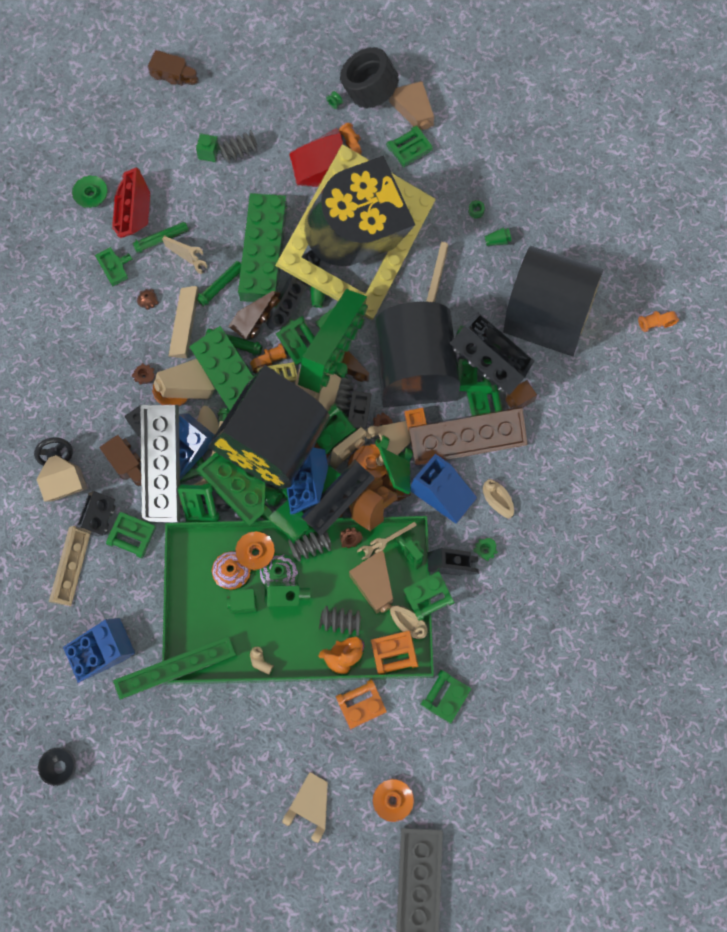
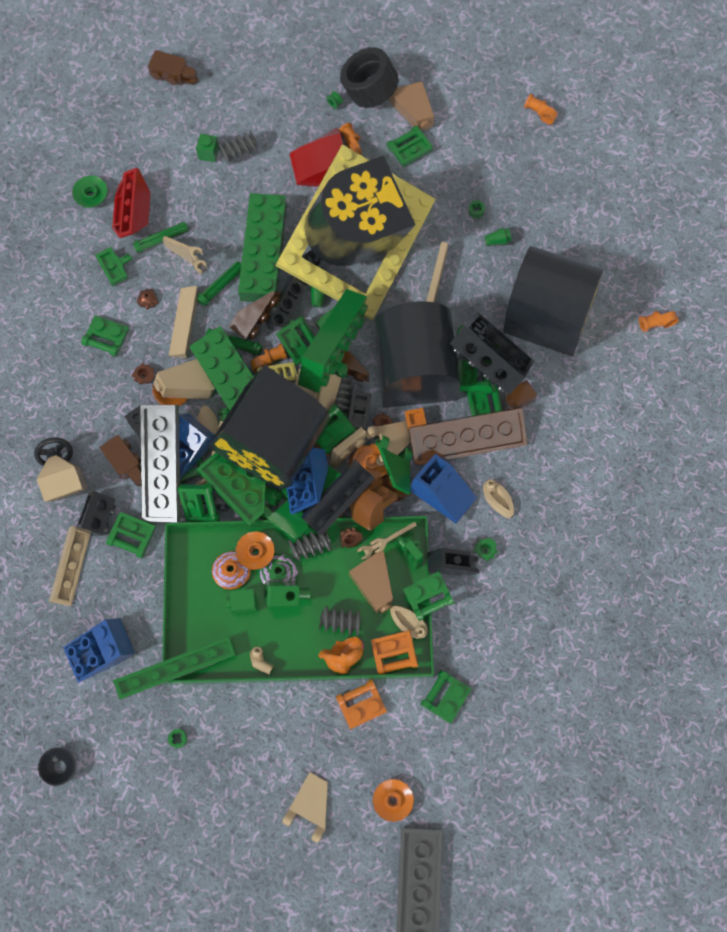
(106, 330): none -> green plate
(171, 739): none -> green bush
(541, 108): none -> orange connector

